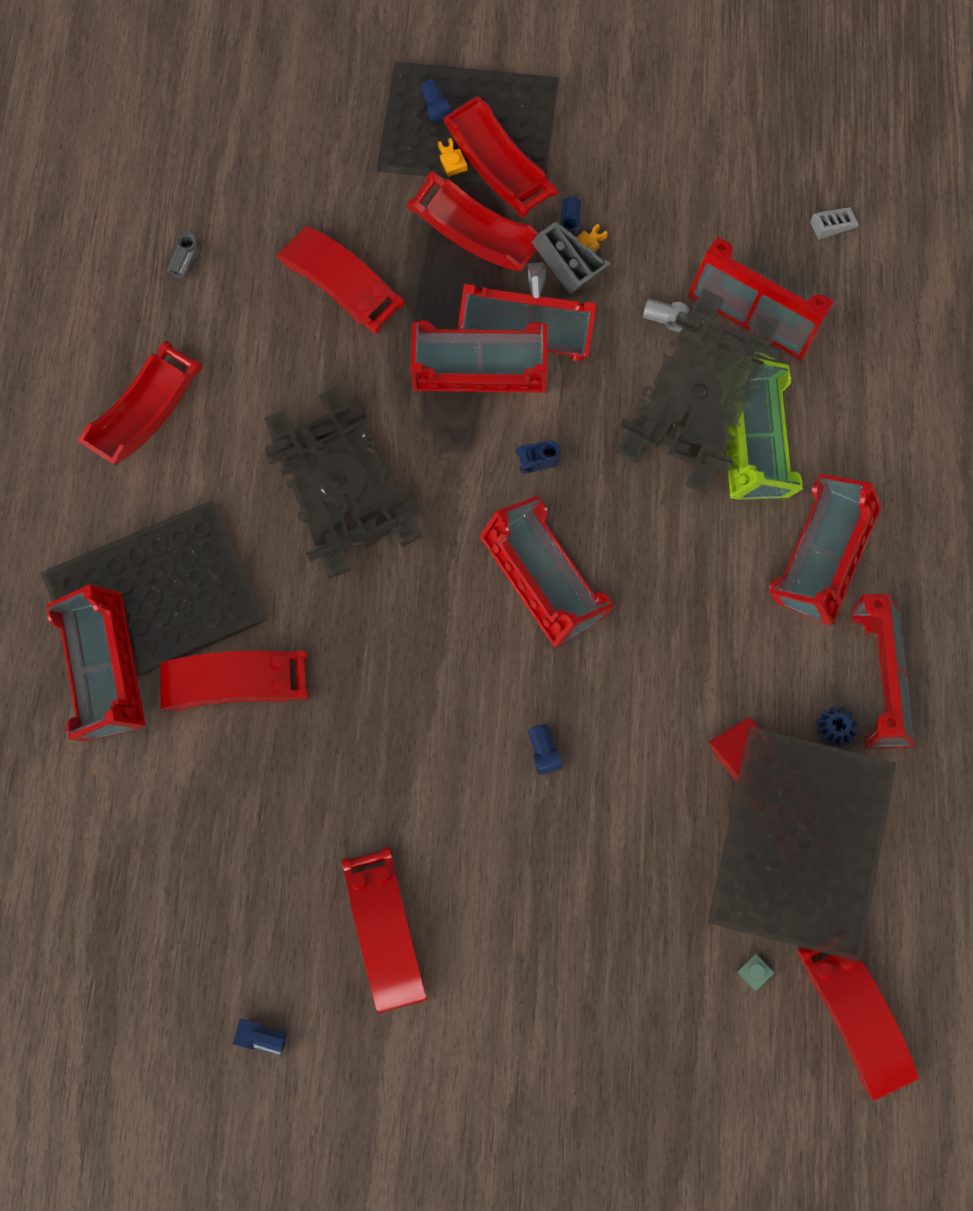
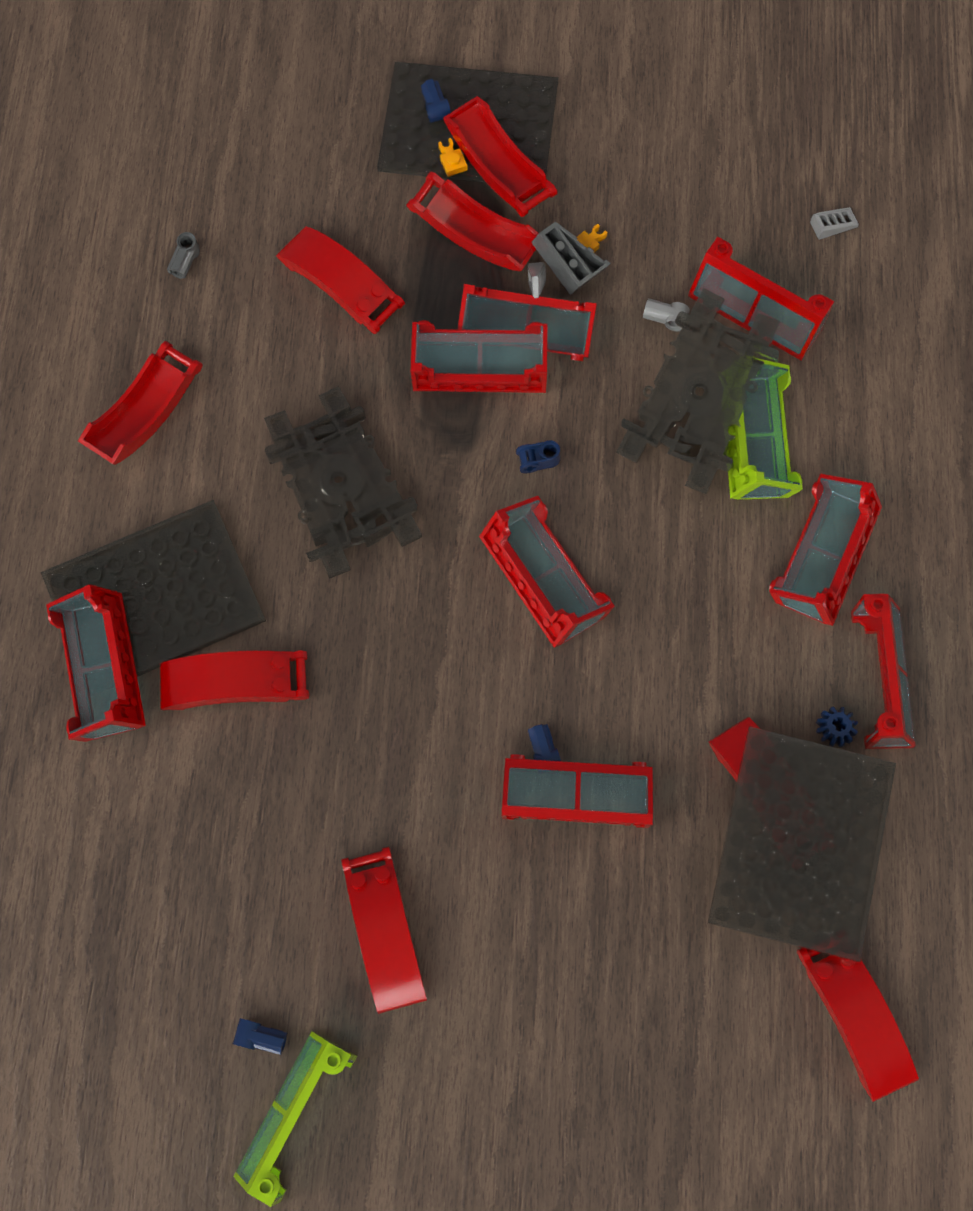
(256, 1169): none -> lime windscreen
(571, 215): dark blue piece -> none
(578, 792): none -> windscreen
(755, 972): sand green plate -> none

